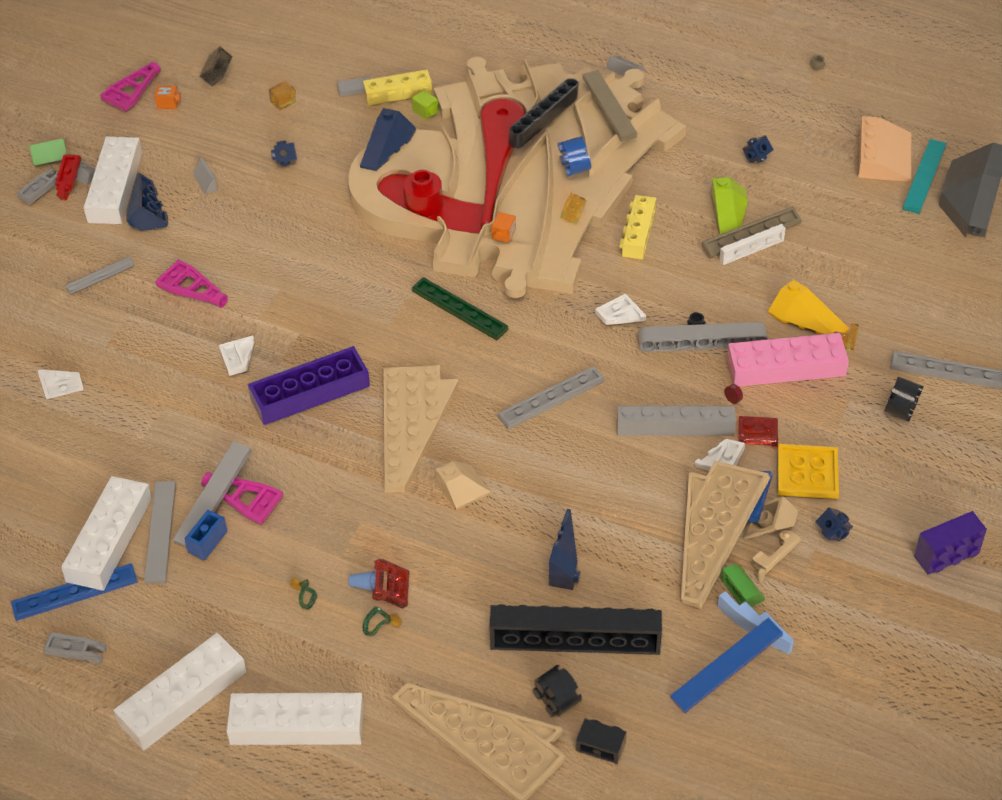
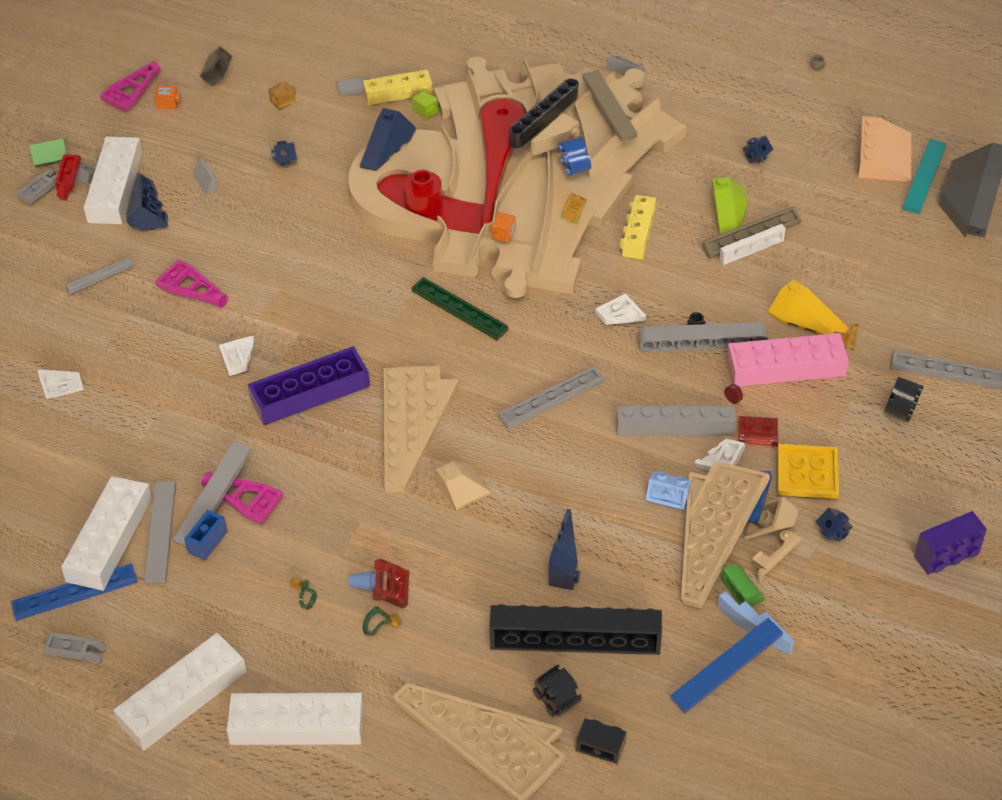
(559, 130): none -> tan slope
(668, 490): none -> light blue bracket

